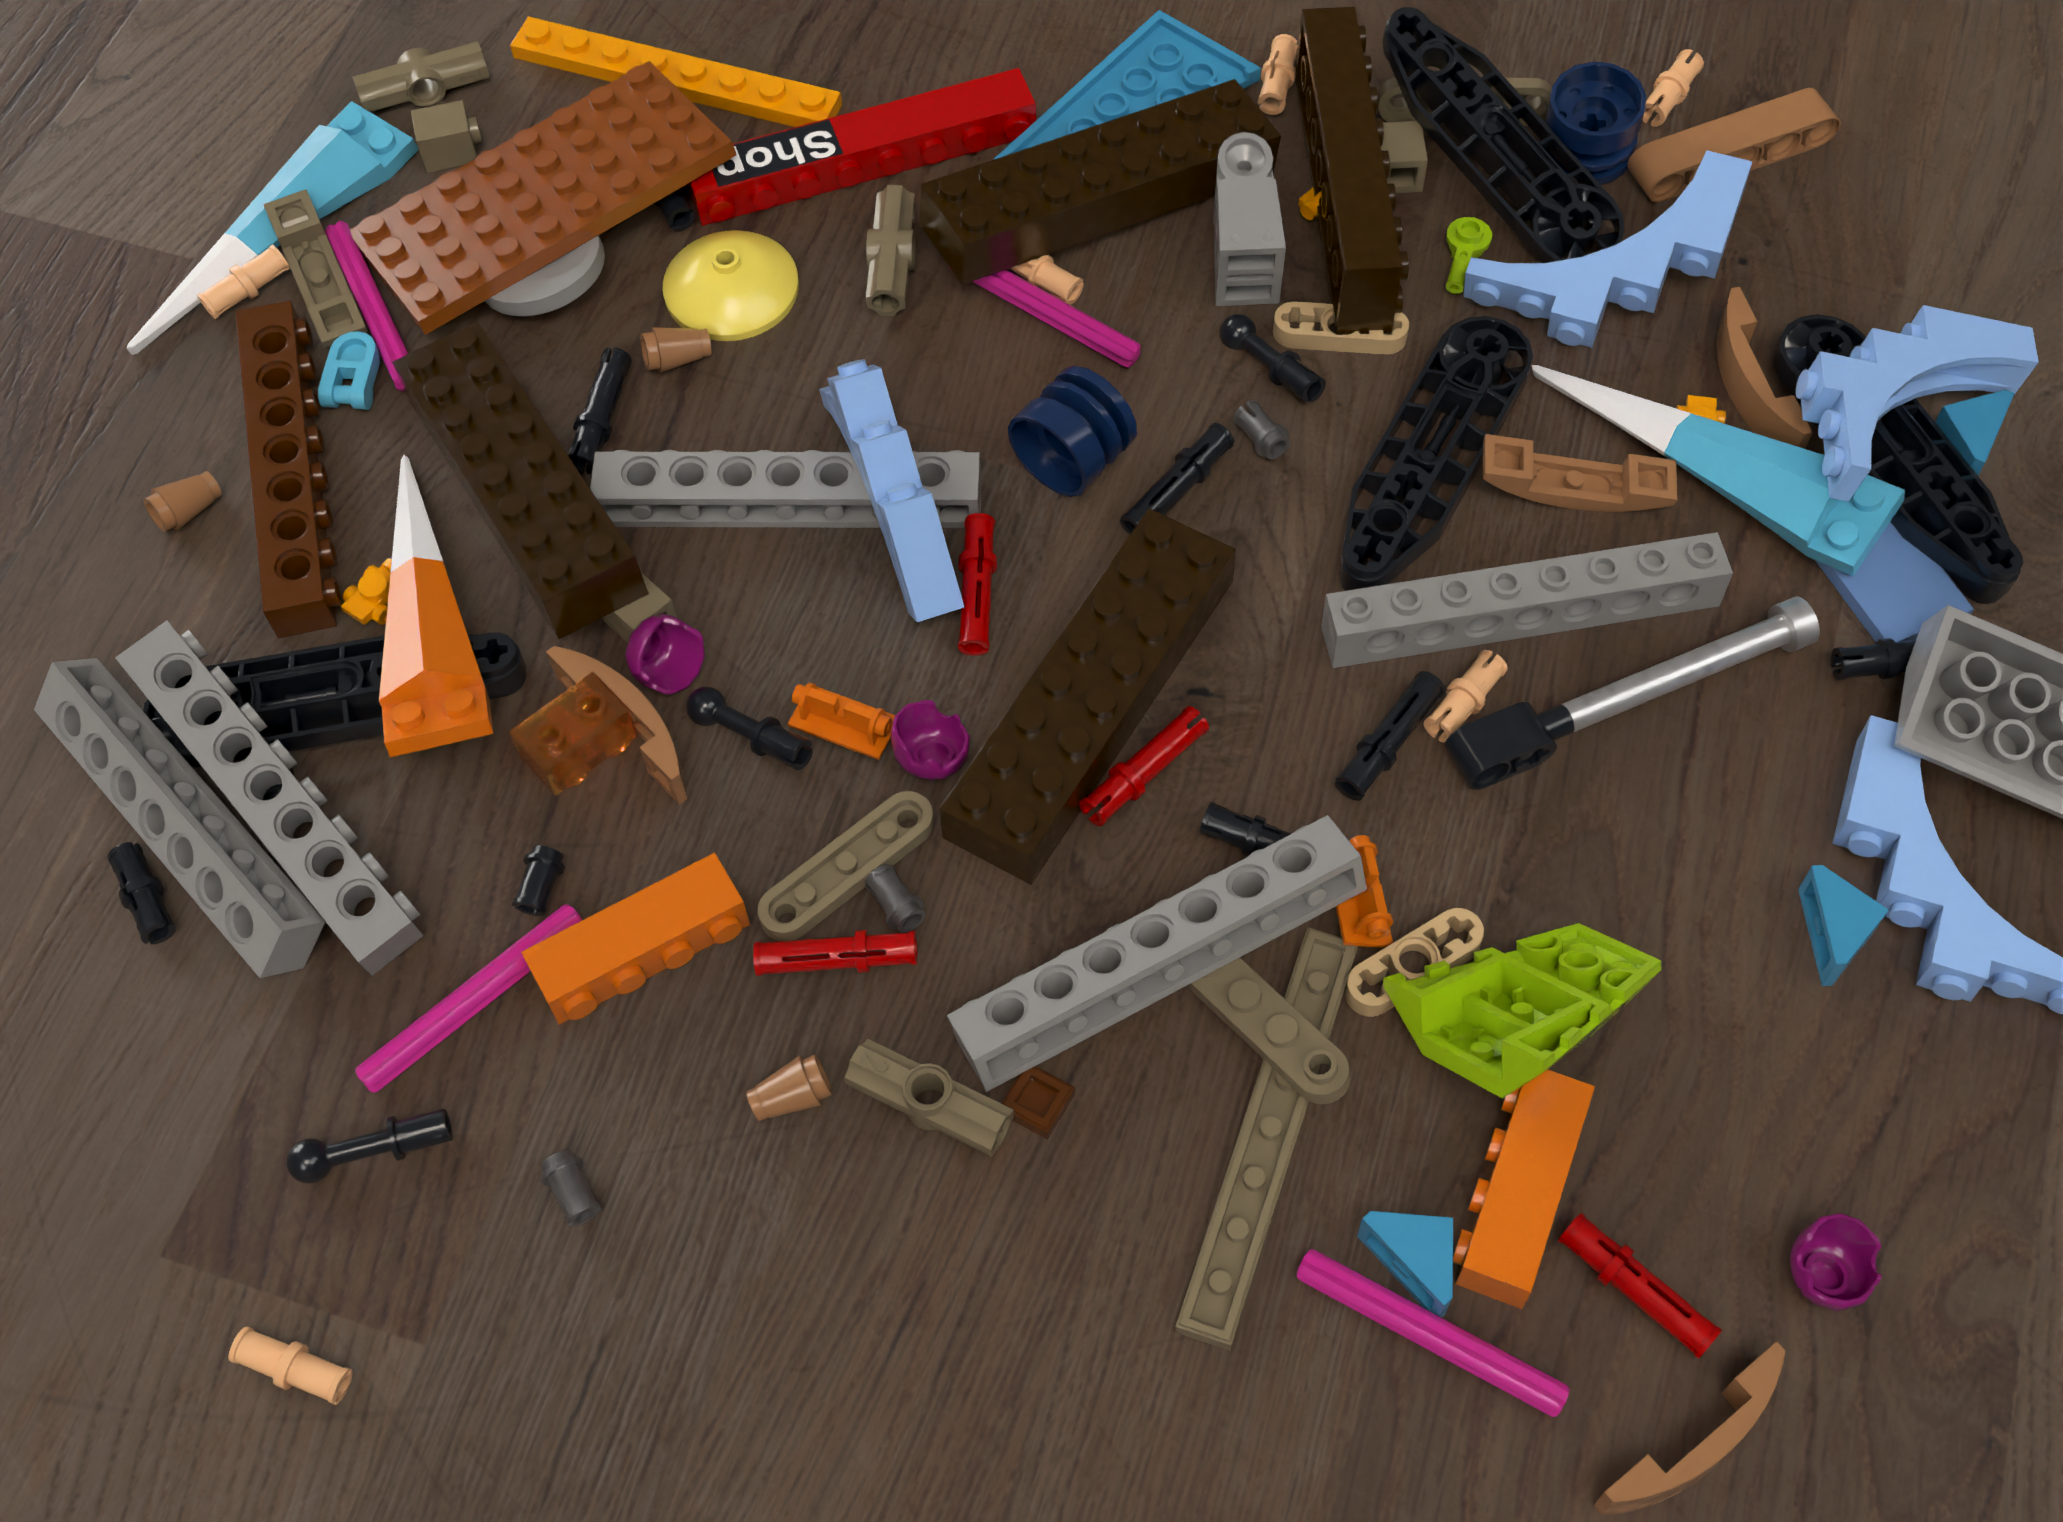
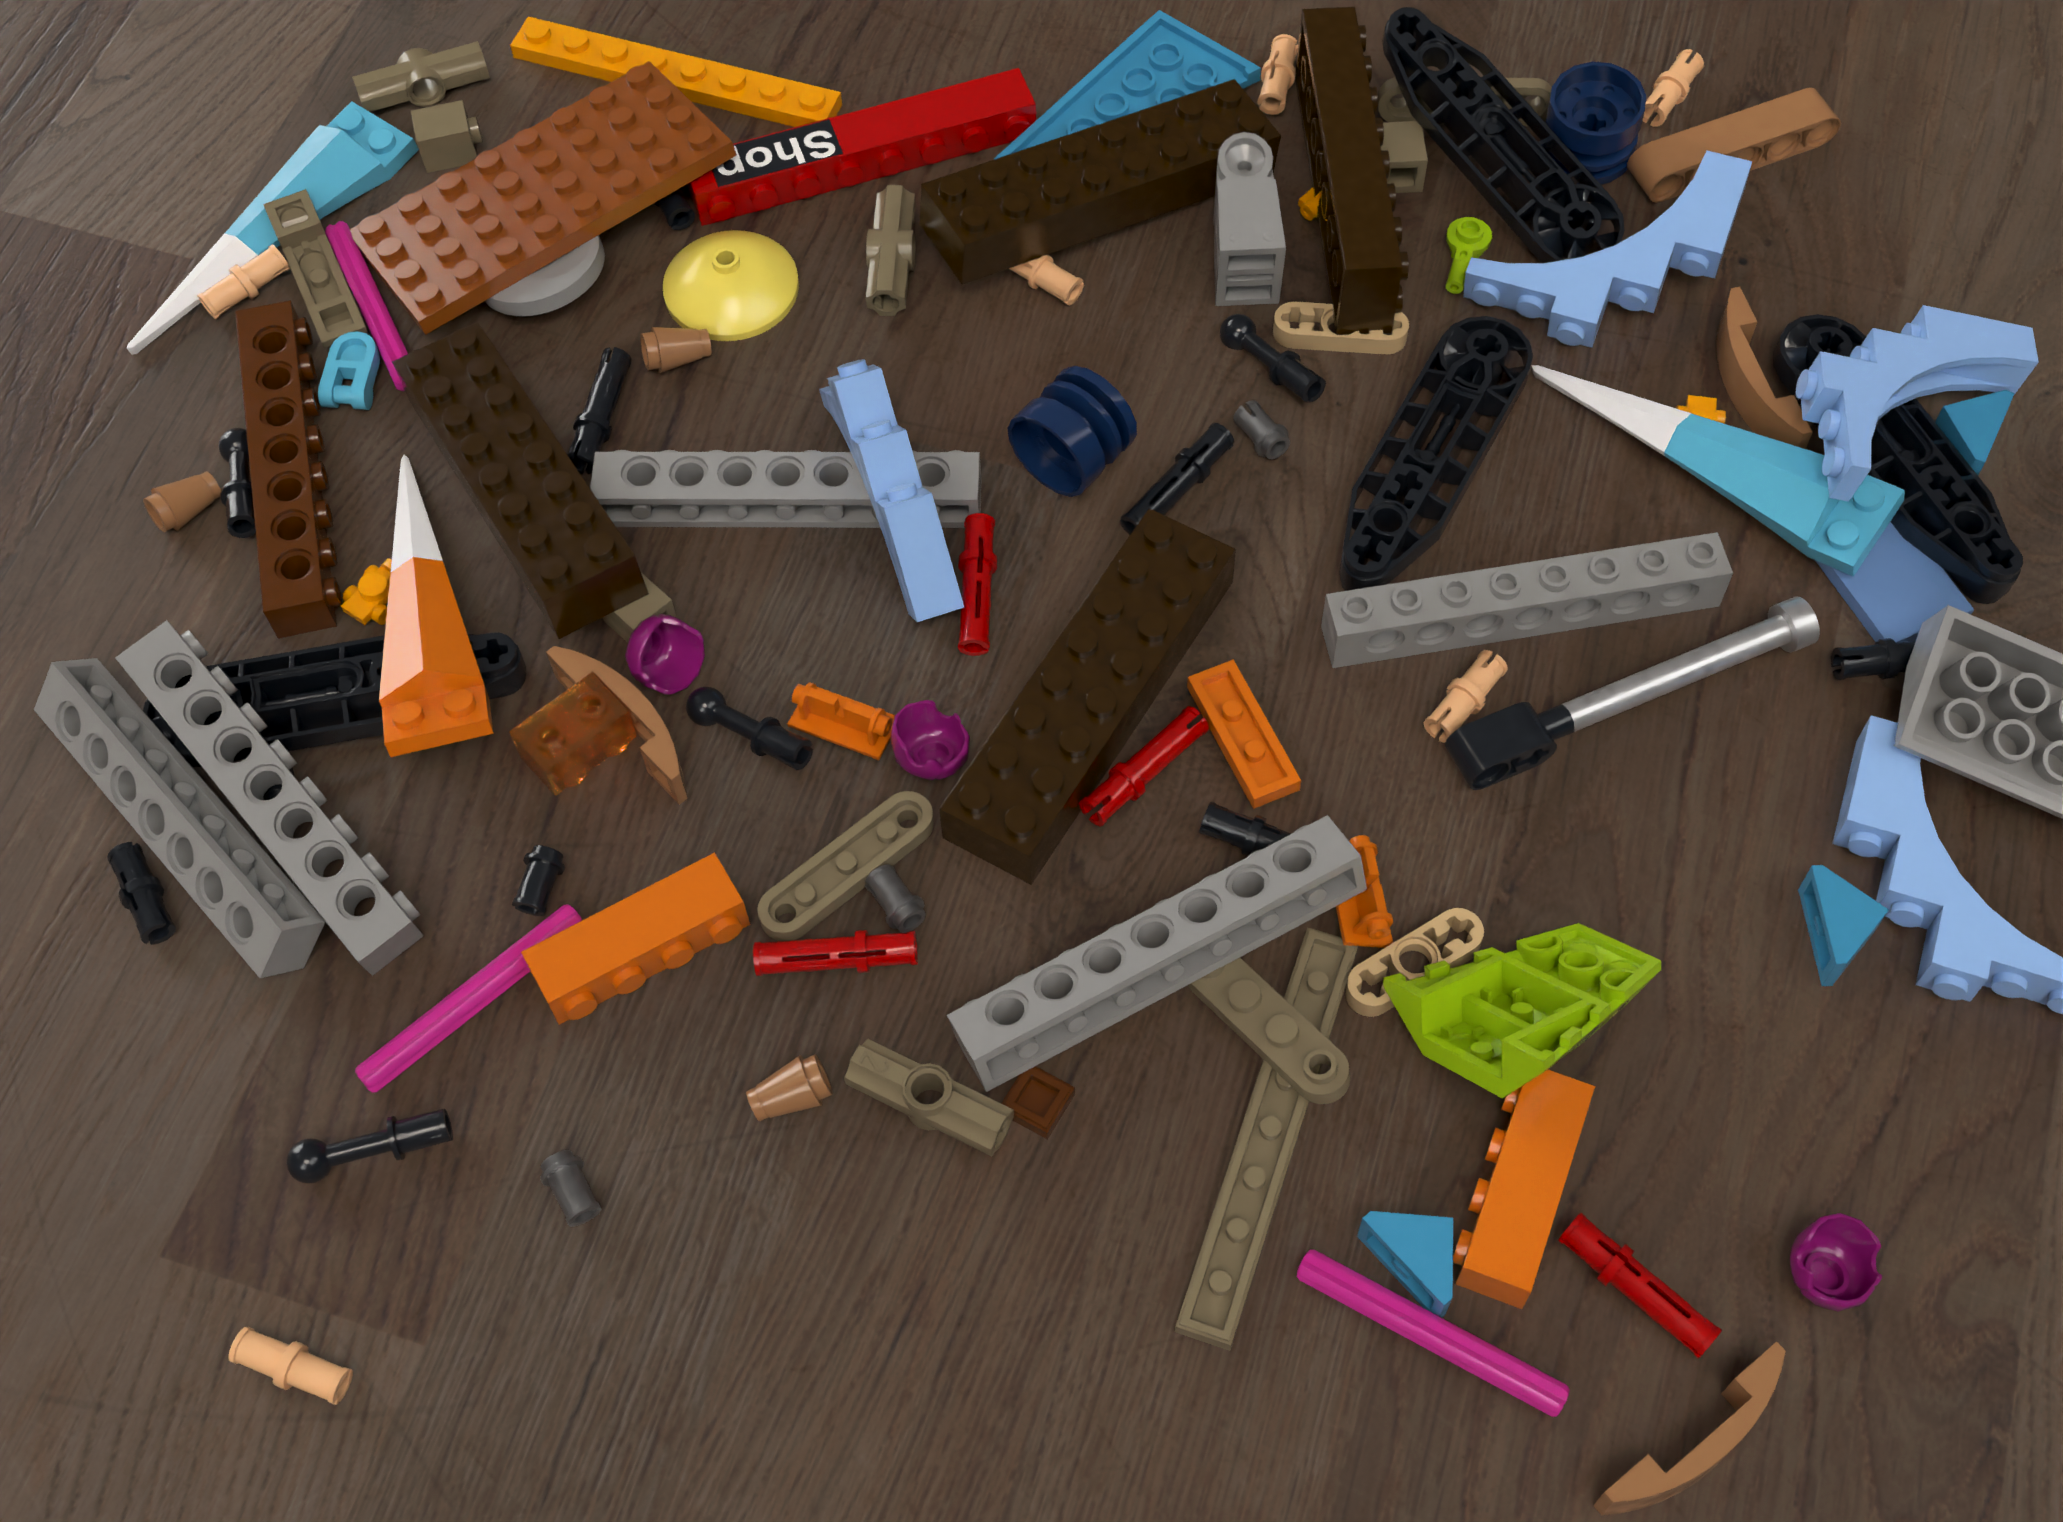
(238, 492): none -> black pin
(1062, 316): dark pink axle -> none
(1243, 734): none -> orange plate
(1379, 749): black pin -> none
(1578, 483): medium nougat slope -> none

